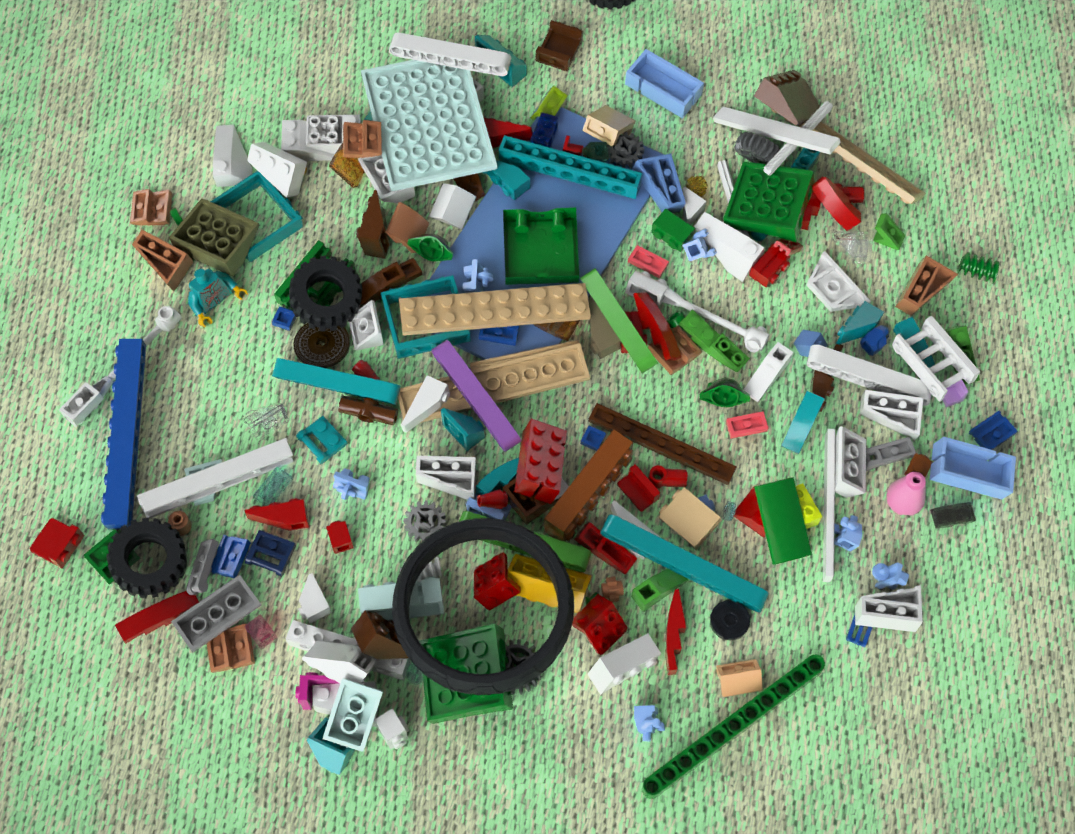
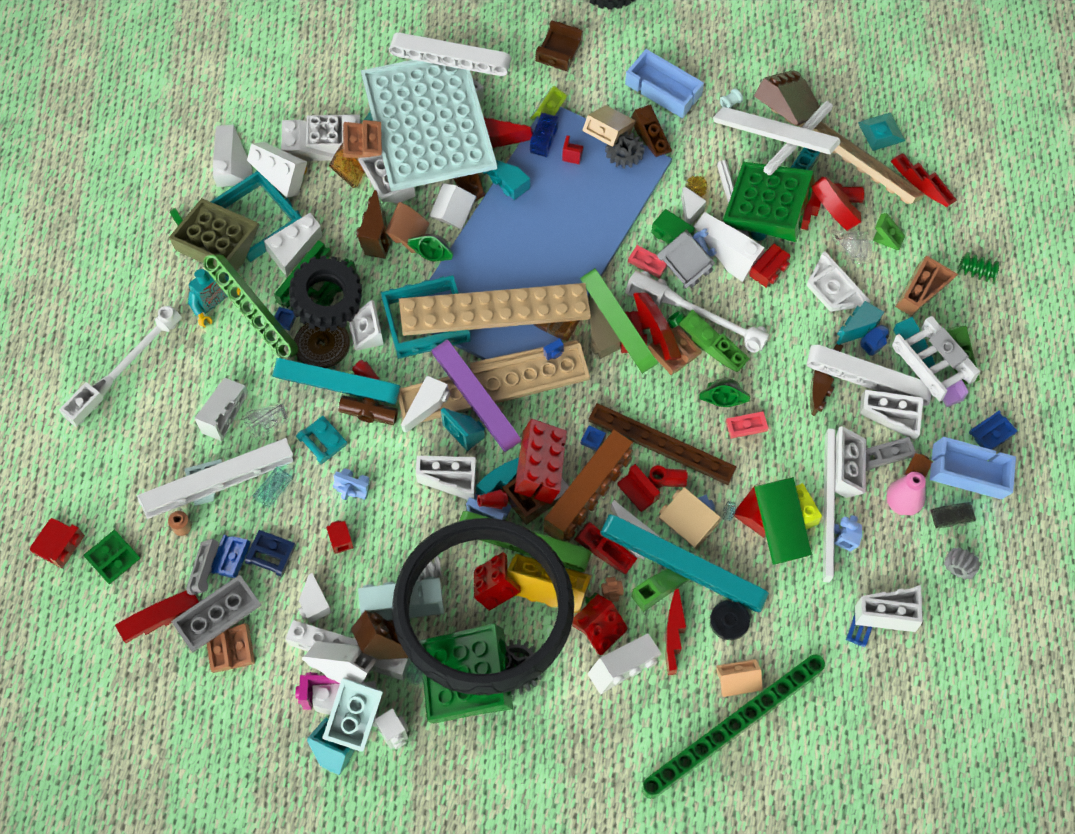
(124, 433): blue brick -> none
(142, 533): black tyre -> none
(151, 207): nougat slope -> none
(164, 258): nougat wedge -> none
(221, 409): none -> white wedge
(242, 303): none -> bright green beam
(260, 632): clear pink panel -> none
(286, 515): red slope -> none
(293, 242): none -> white wedge
(389, 278): reddish brown slope -> none
(426, 513): light grey gear -> none
(479, 277): light blue hips -> none
(503, 335): blue plate -> none
(517, 68): teal slope -> none
(541, 246): green piece -> none
(553, 350): none -> blue plate
(570, 167): teal brick -> none
(596, 151): clear green brick -> none
(646, 721): light blue piece -> none
(650, 131): none -> reddish brown slope
(661, 182): medium blue wedge -> none
(686, 259): none -> panel
(731, 99): none -> light aqua bush
(755, 148): dark grey gear -> none
(768, 371): white slope -> none
(791, 247): red tile -> none
(803, 422): teal slope -> none
(807, 339): medium blue brick -> none
(881, 131): none -> teal slope
(889, 576): light blue hips -> none
(929, 185): none -> red slope
(948, 348): none -> light grey plate
(962, 563): none -> light grey gear

